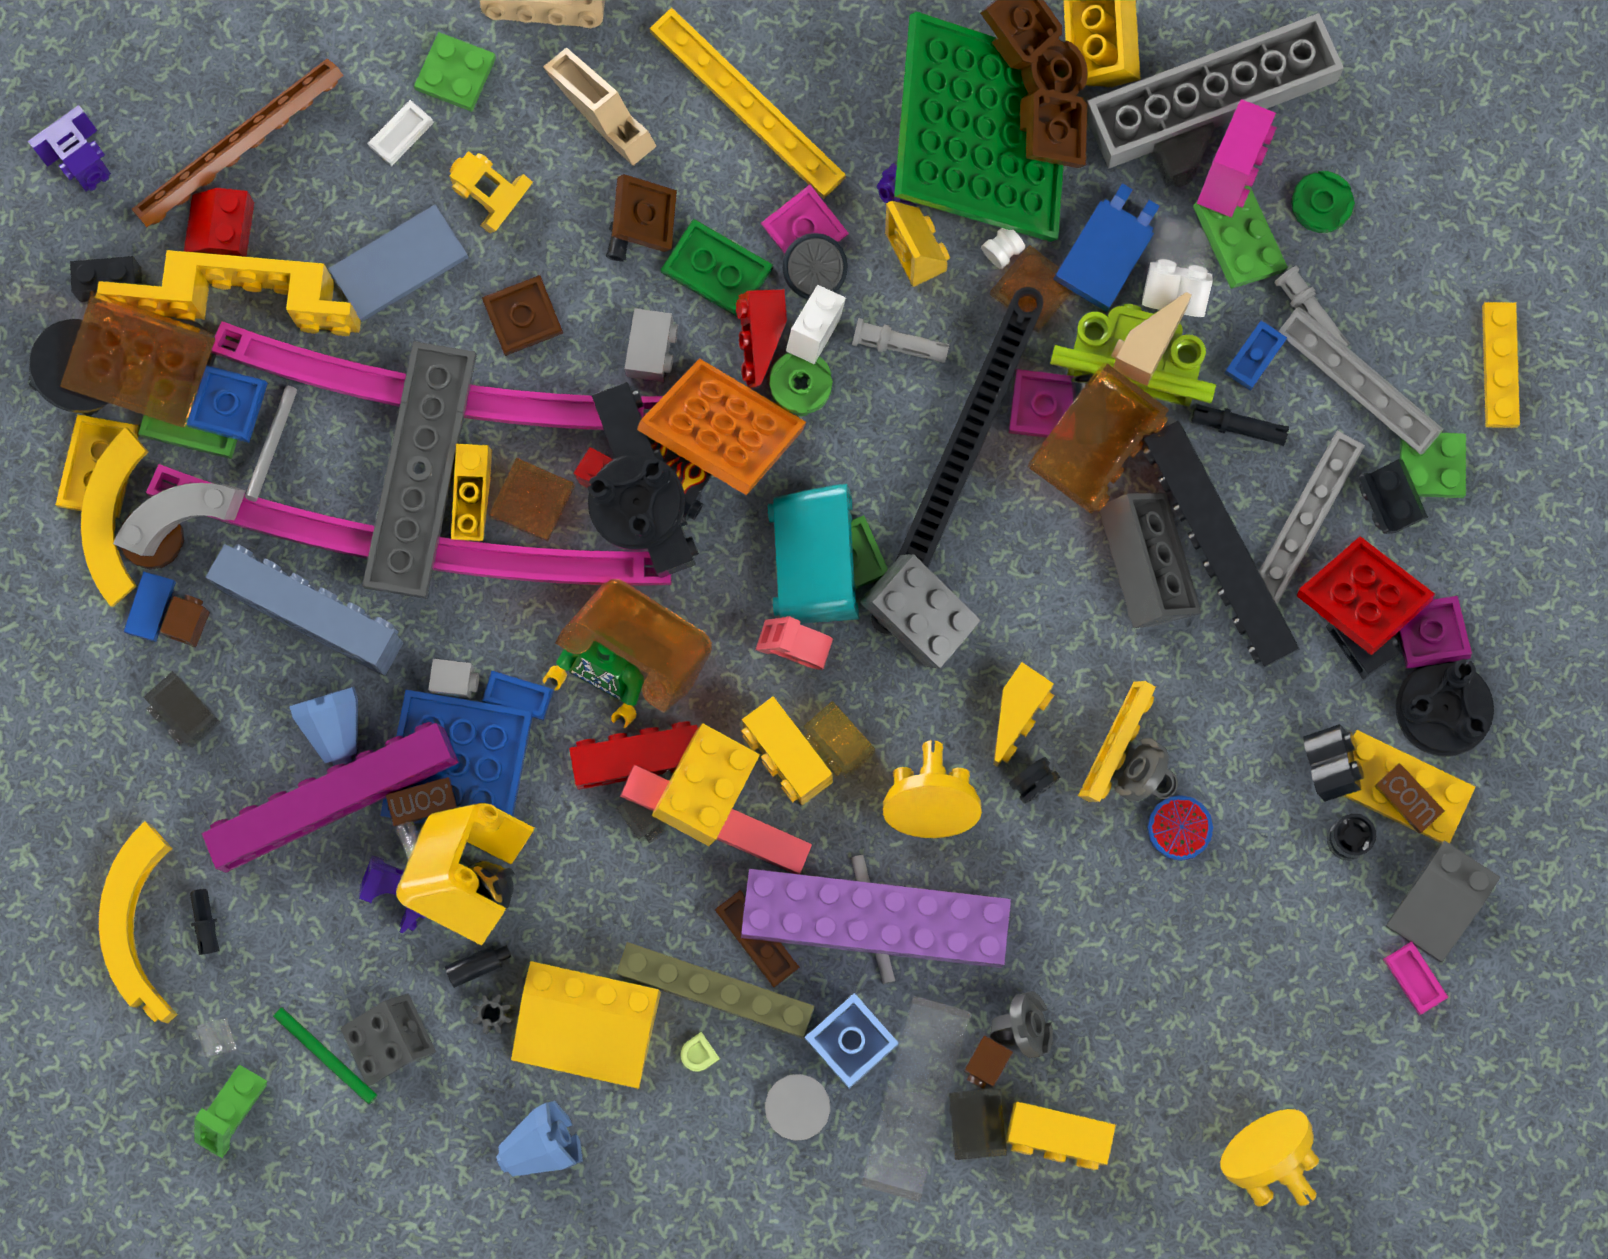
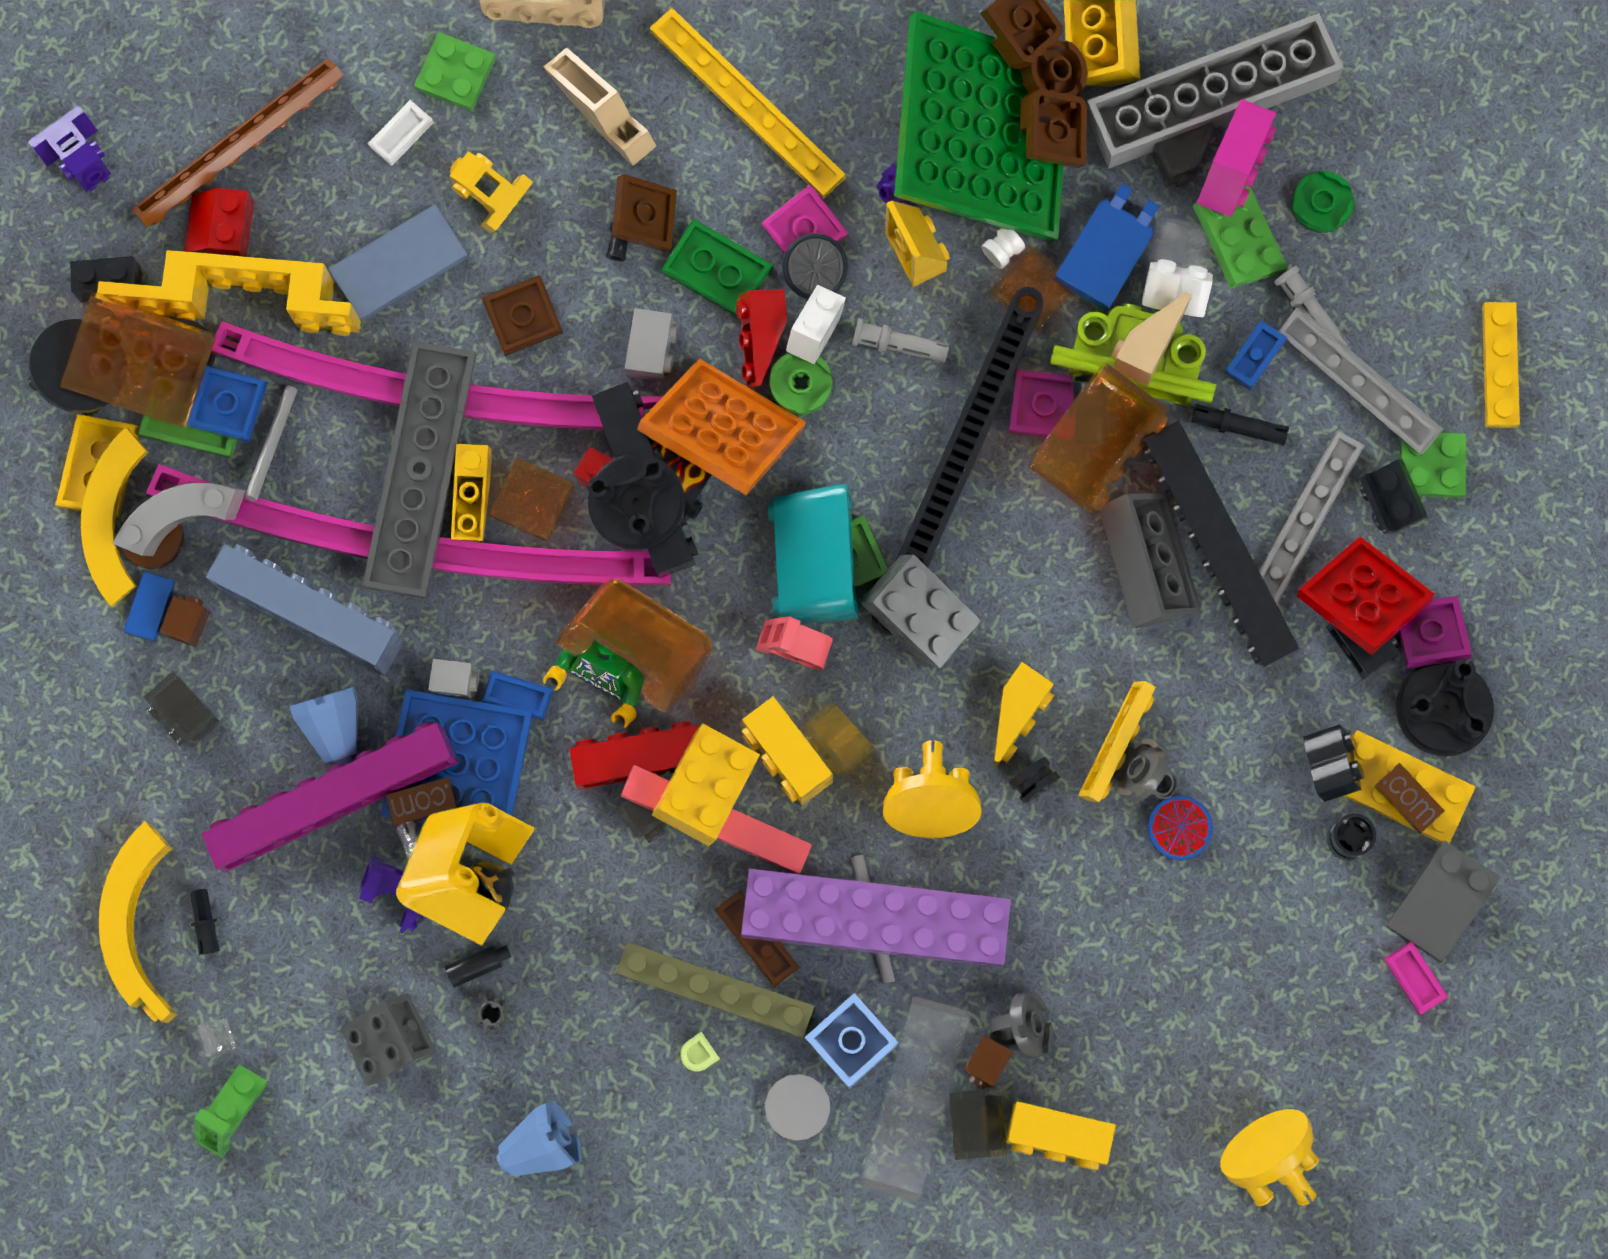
(325, 1055): green bar -> none
(585, 1024): yellow slope -> none

